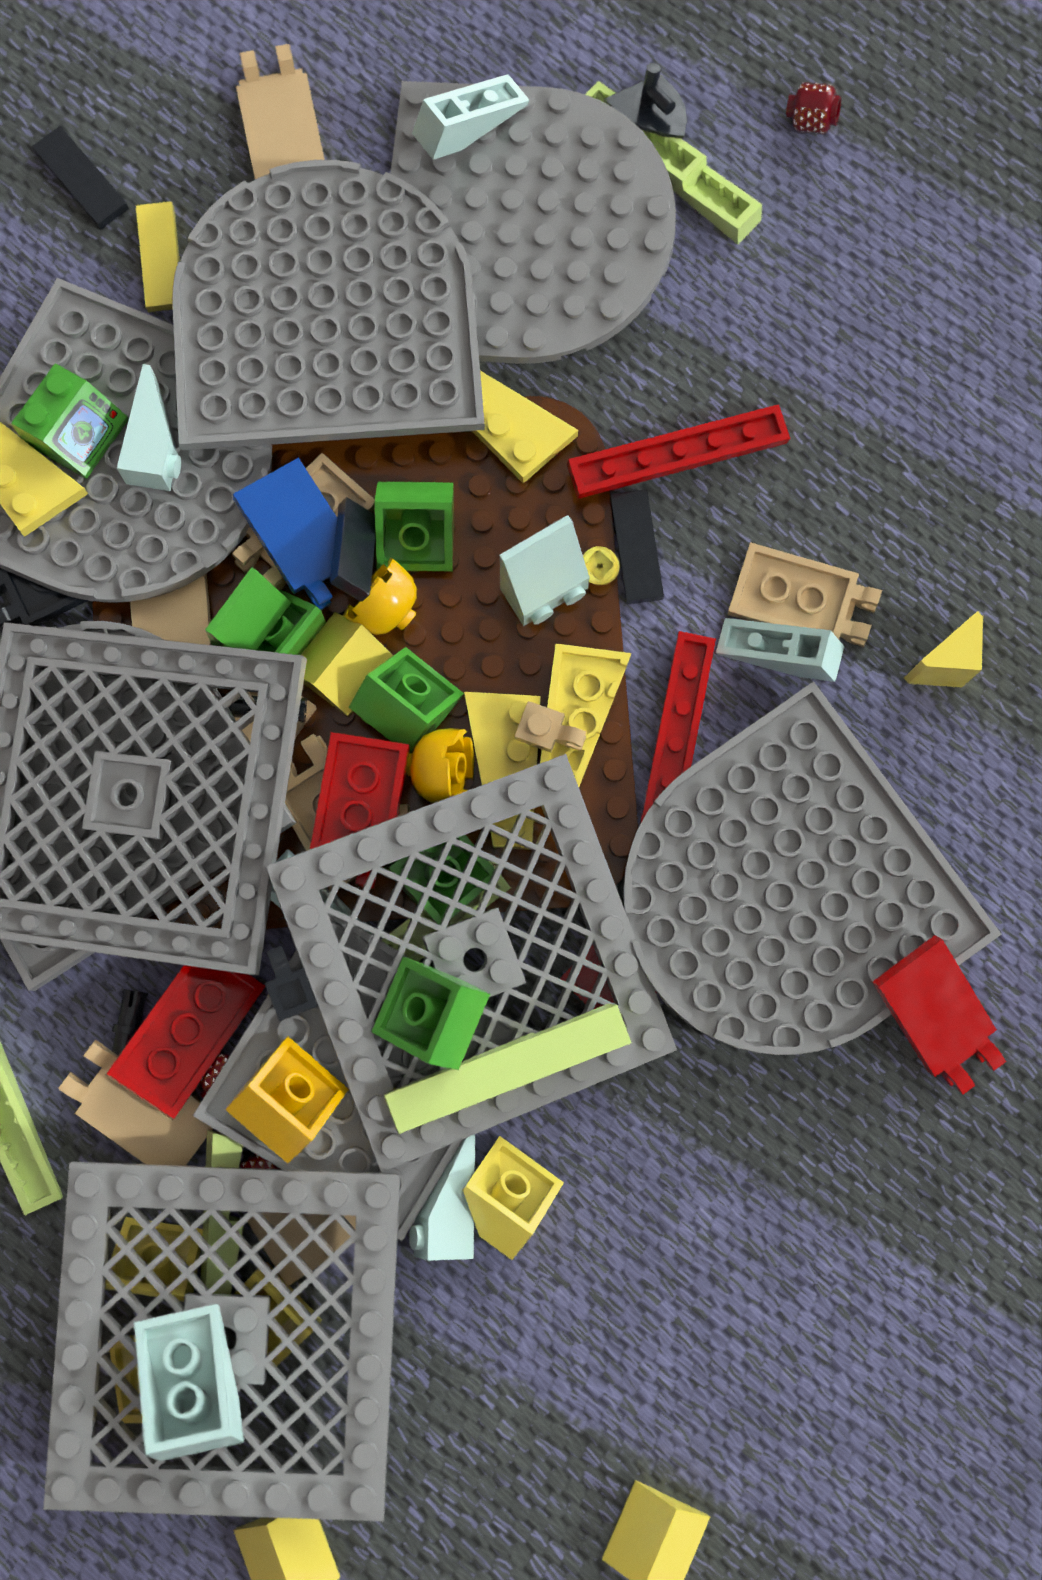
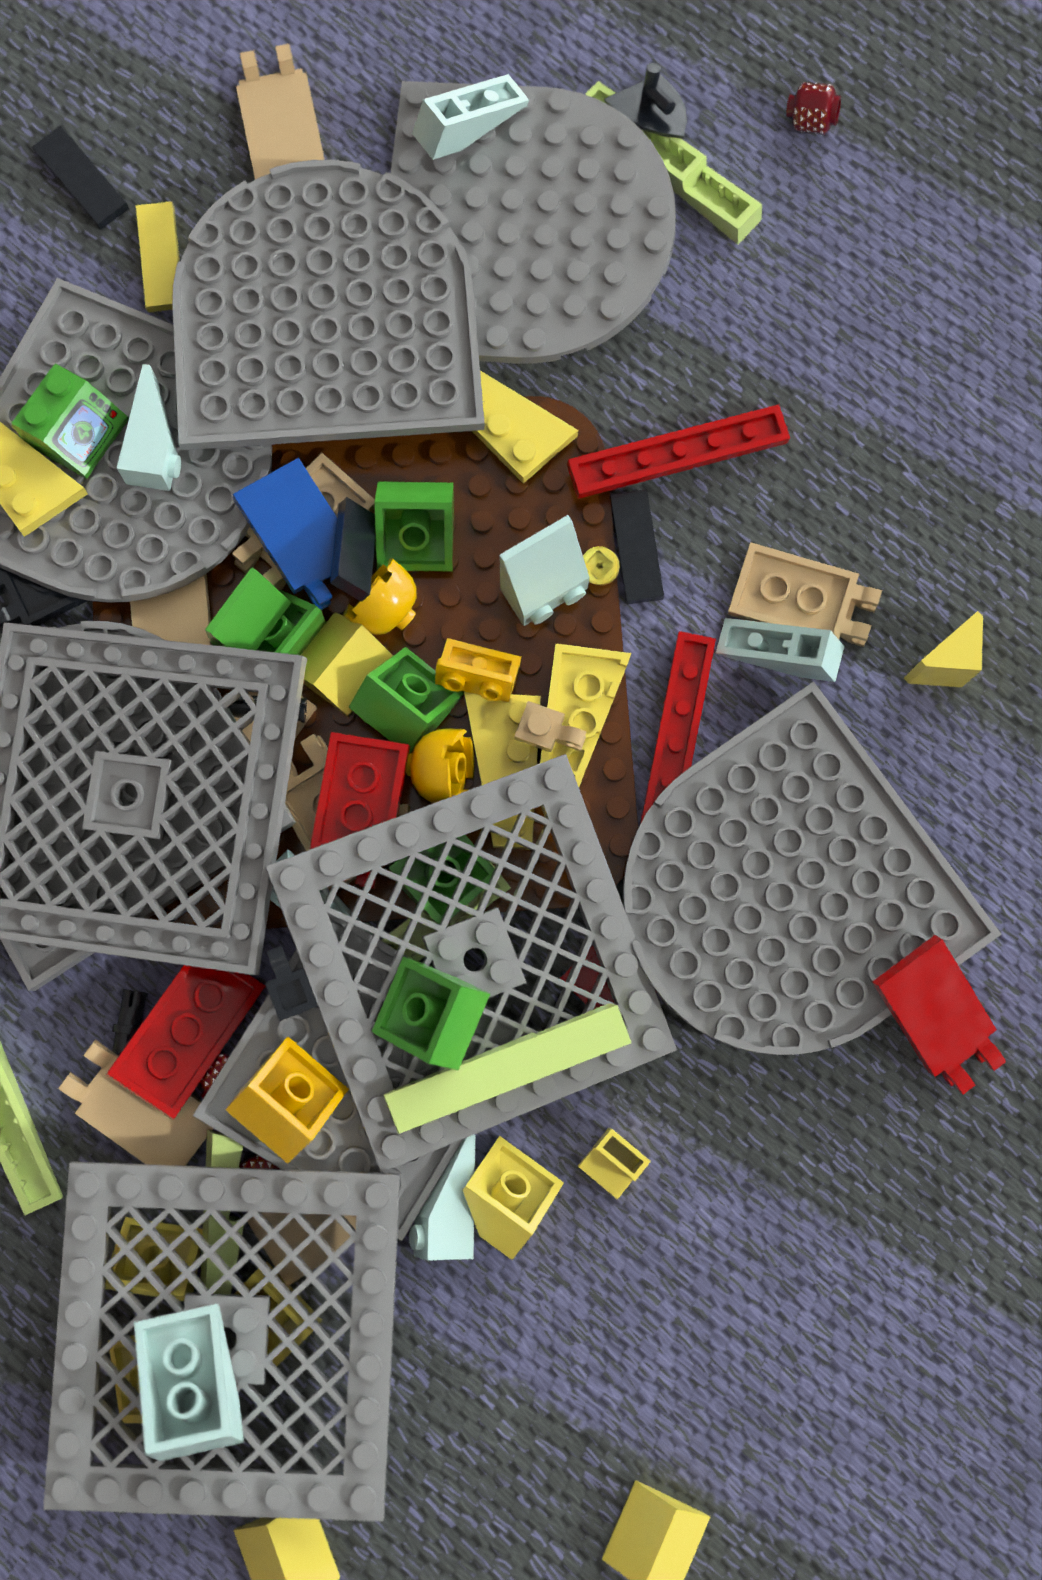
(477, 670): none -> yellow bracket
(613, 1163): none -> light yellow piece

